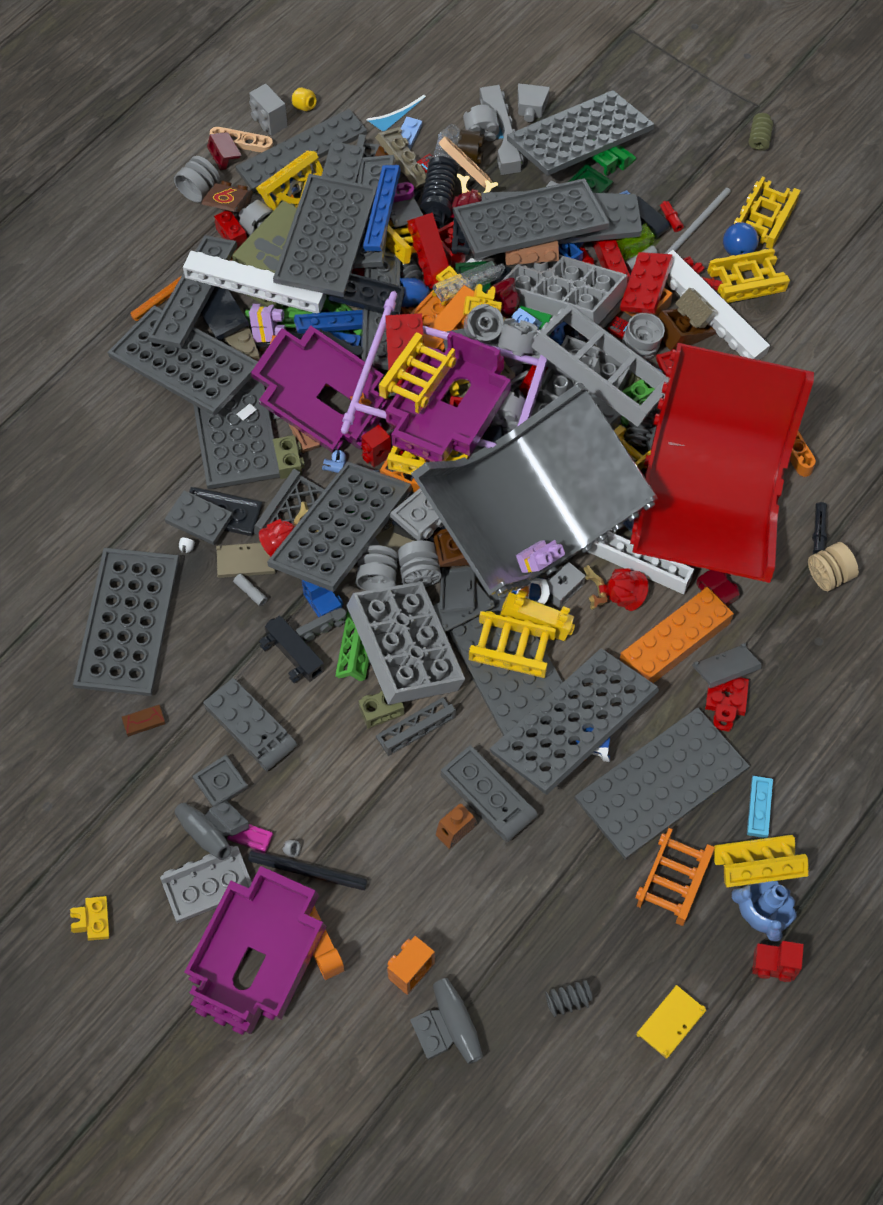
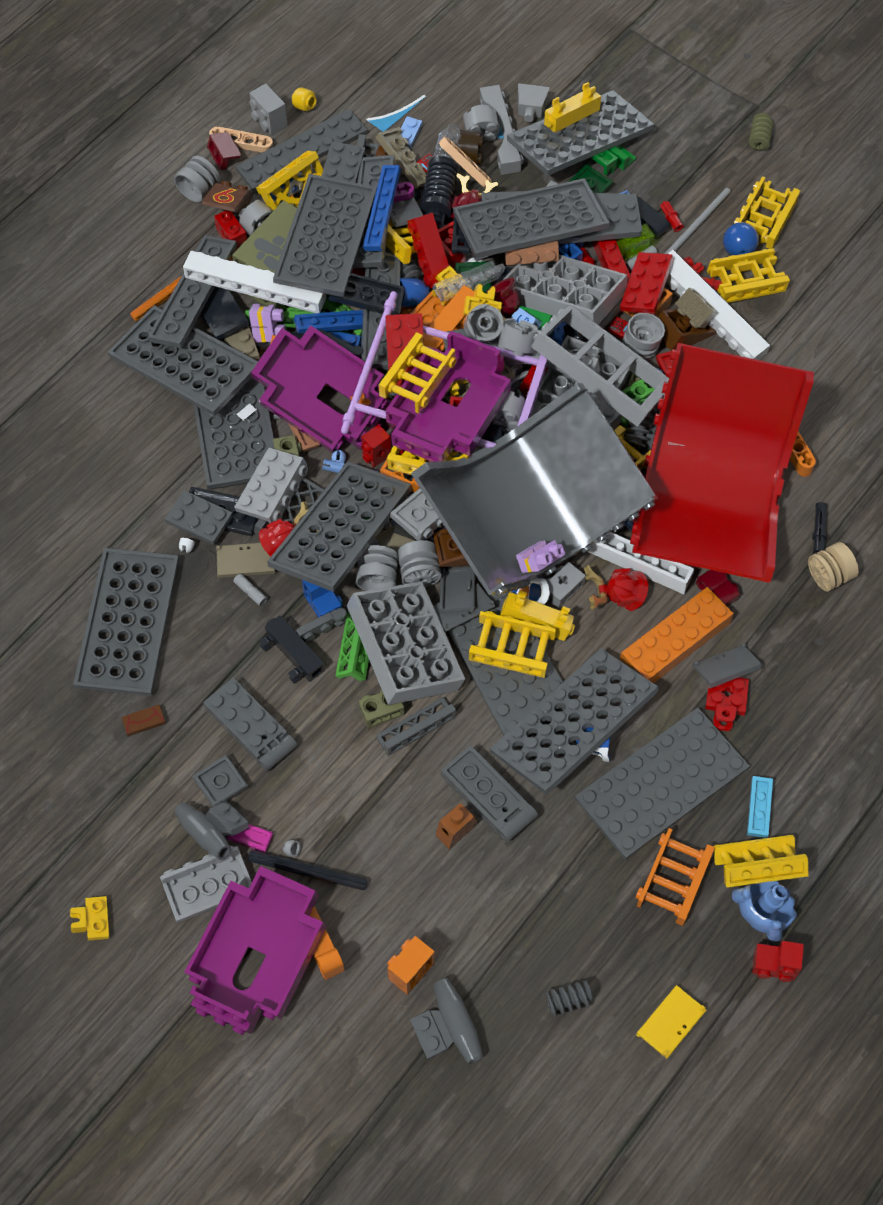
(272, 485): none -> light grey bracket
(572, 109): none -> yellow brick

